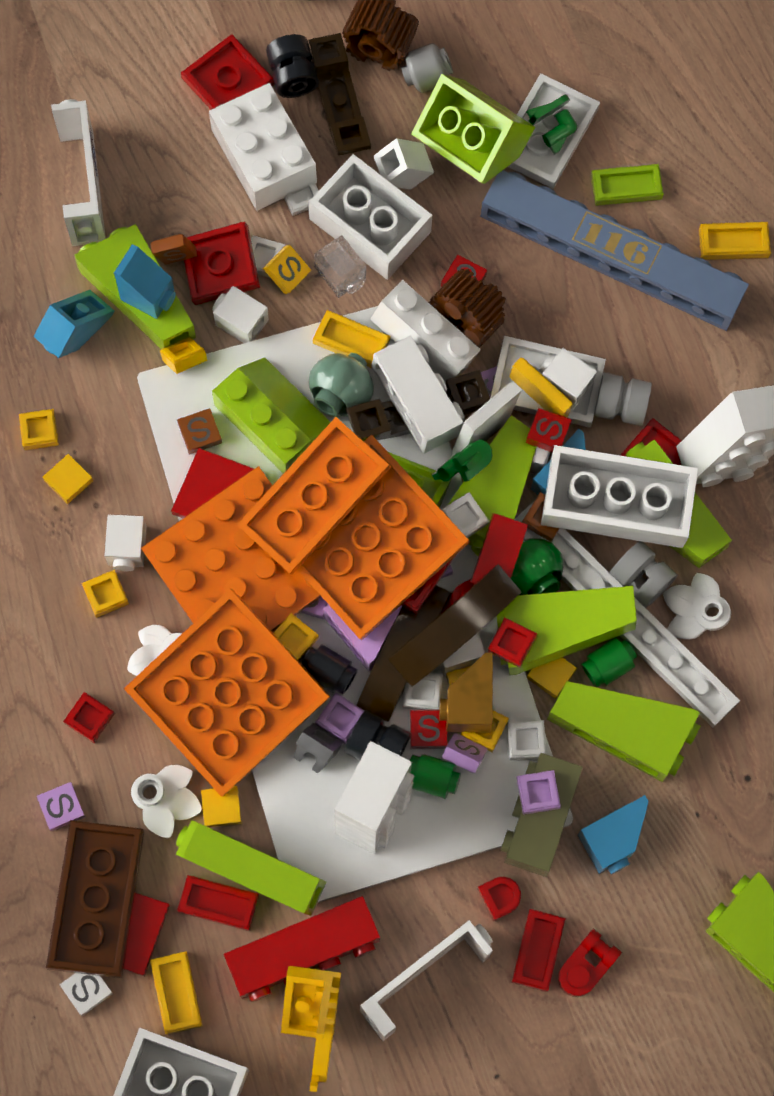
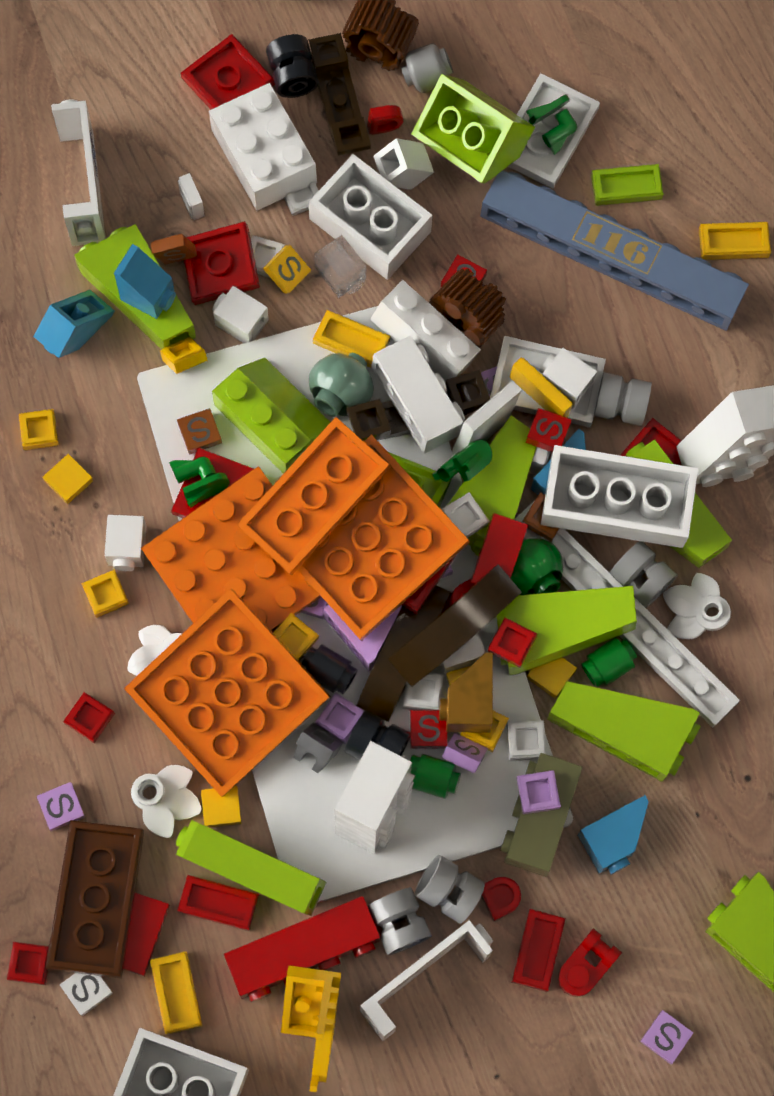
(28, 963): none -> red tile
(191, 197): none -> white tile
(210, 485): none -> green piece
(384, 119): none -> red tile
(393, 909): none -> light grey wheel
(439, 881): none -> light grey wheel
(666, 1037): none -> lavender tile

